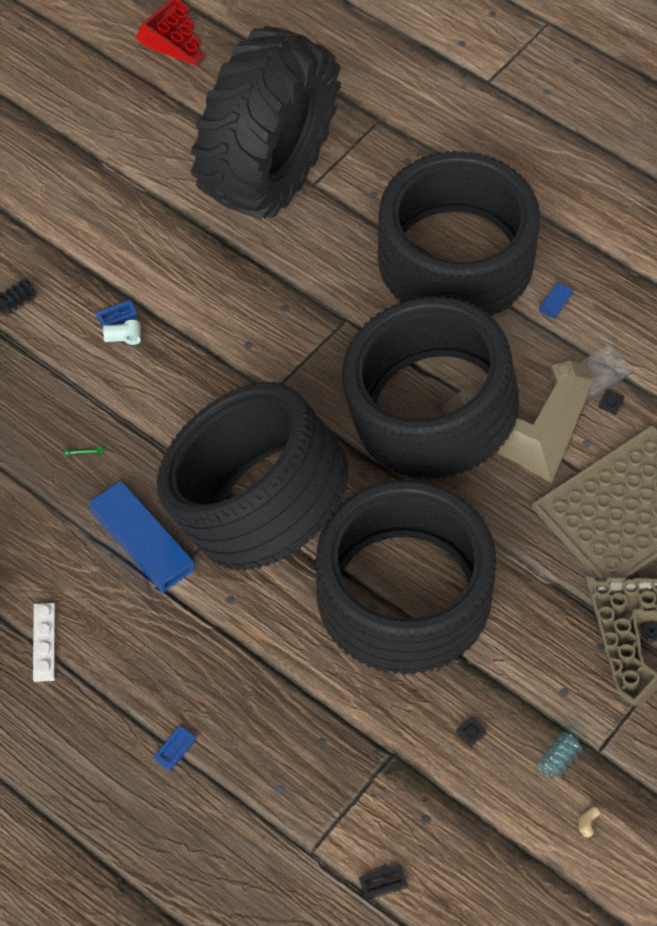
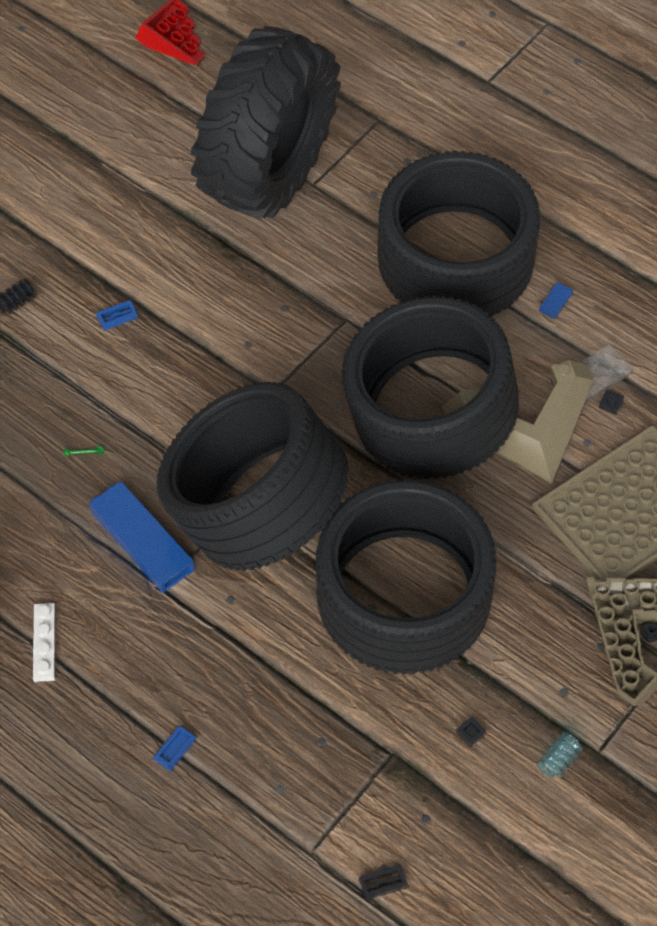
(128, 332): light aqua piece -> none
(585, 821): tan arm -> none

